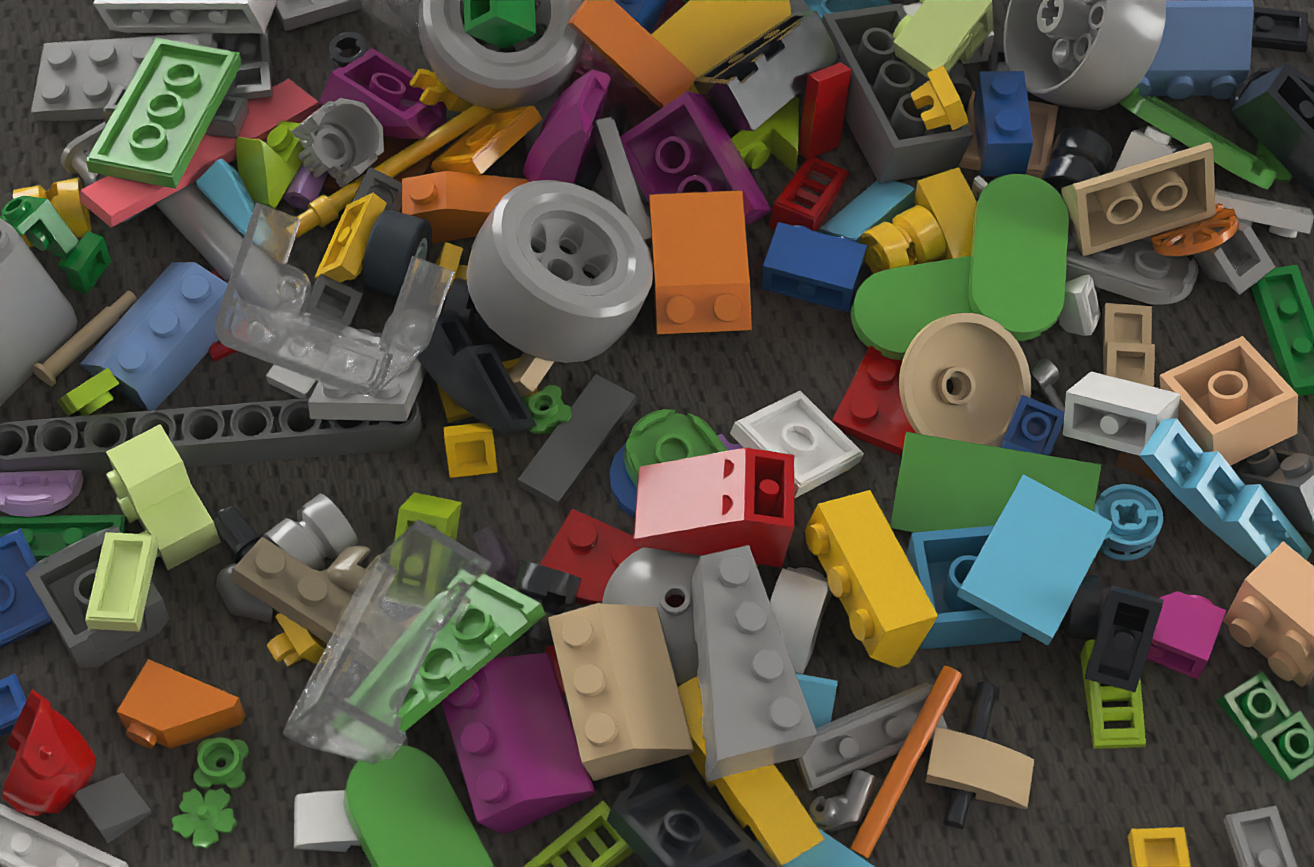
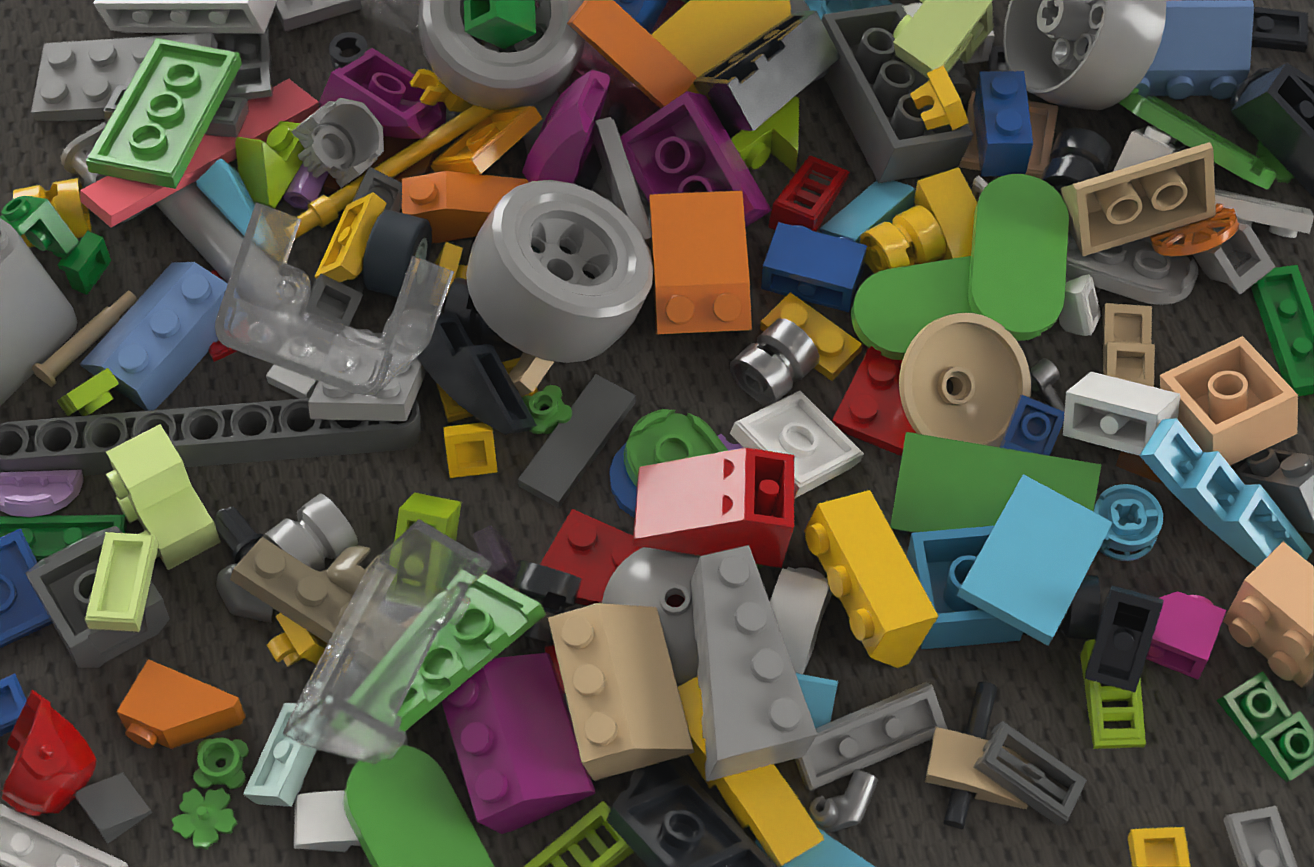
(280, 767): none -> light aqua plate
(775, 362): none -> flat silver wheel
(824, 110): red tile -> none
(833, 344): none -> yellow plate
(905, 762): orange bar -> none
(1025, 779): none -> dark grey tile

